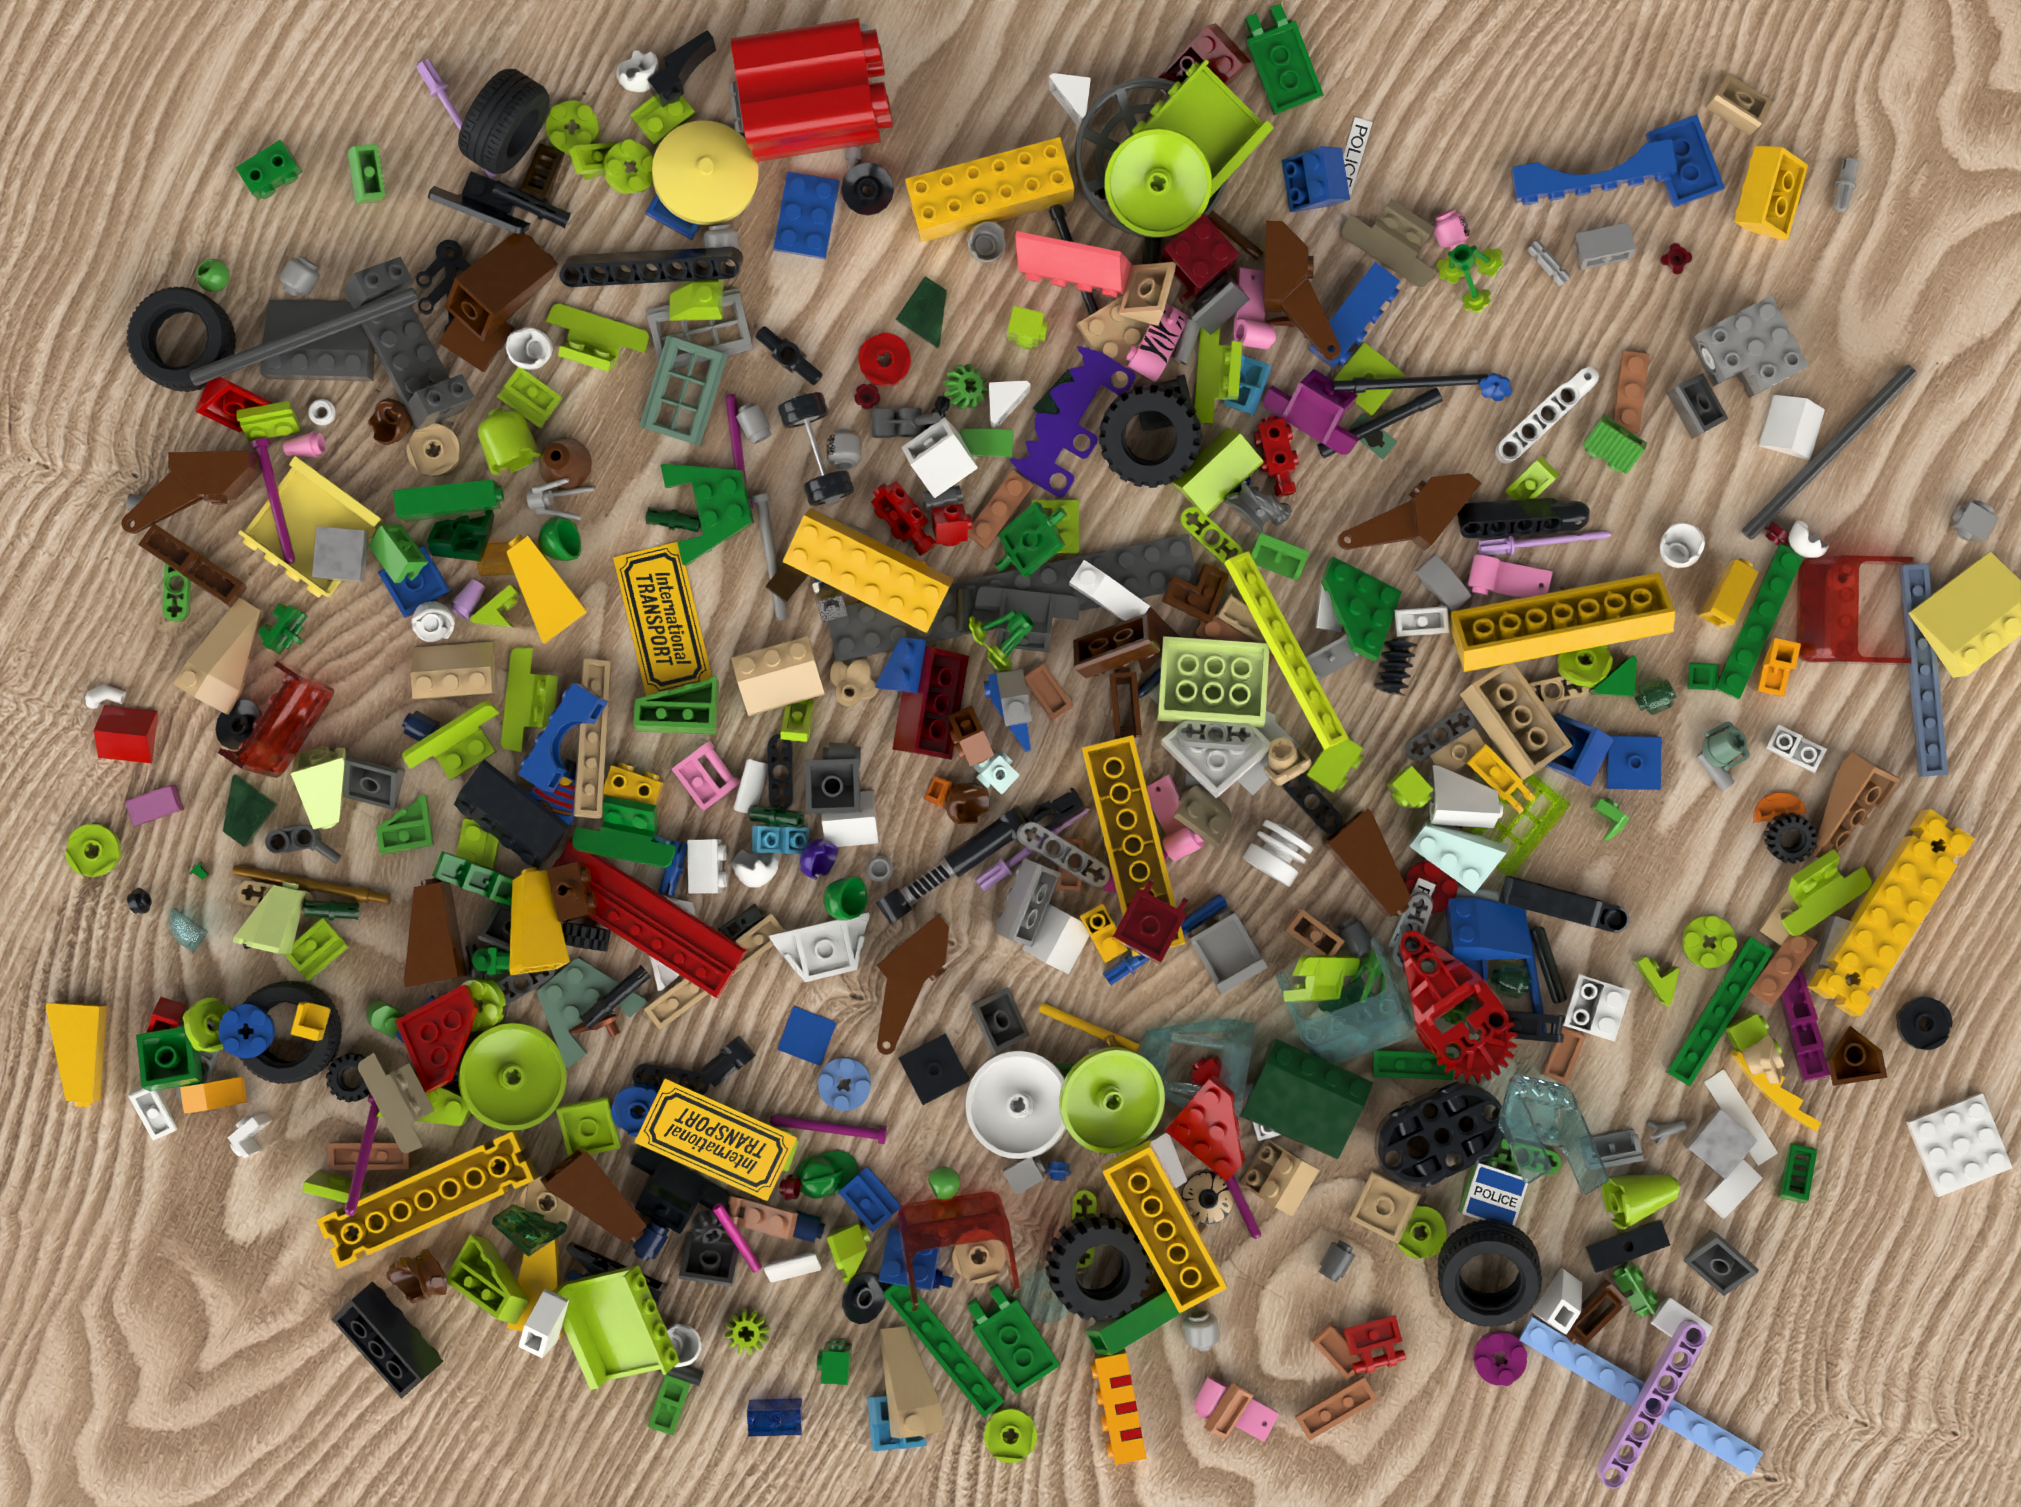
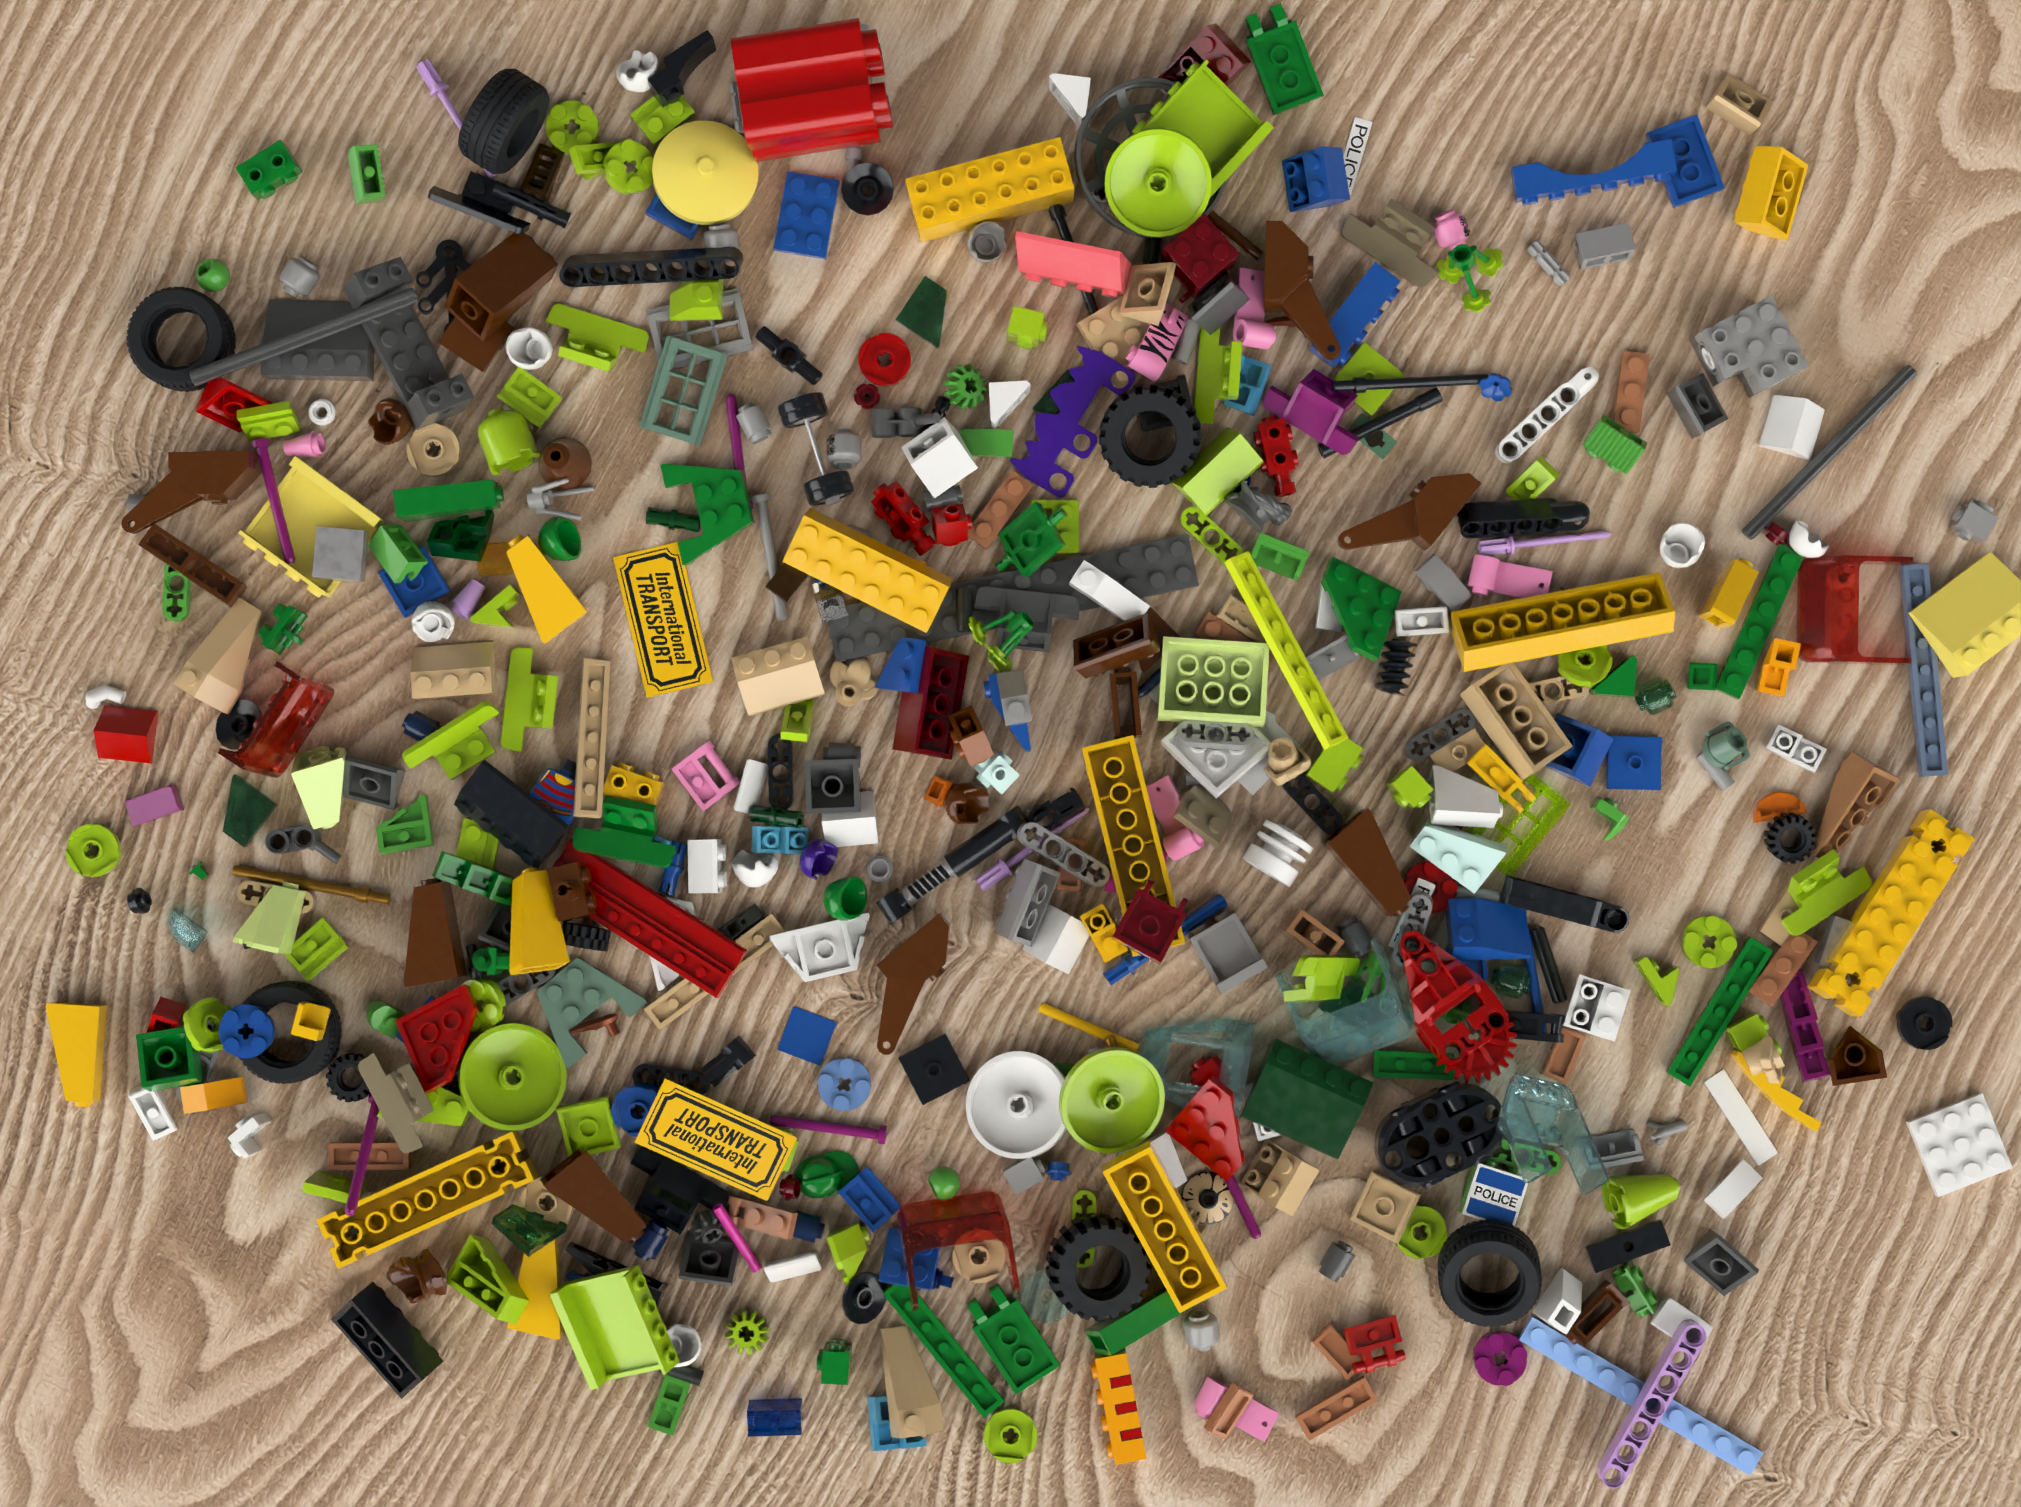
(331, 909): dark green pin -> none
(544, 764): blue arch -> none
(544, 1324): white slope -> none
(615, 997): black pin -> none
(681, 710): bright green wedge -> none
(999, 1020): dark grey slope -> none
(1047, 691): nougat tile -> none
(1200, 599): reddish brown plate -> none
(1684, 258): dark red plate -> none
(1721, 1143): flat silver piece -> none
(1786, 1181): green slope -> none
(1845, 184): light grey axle -> none

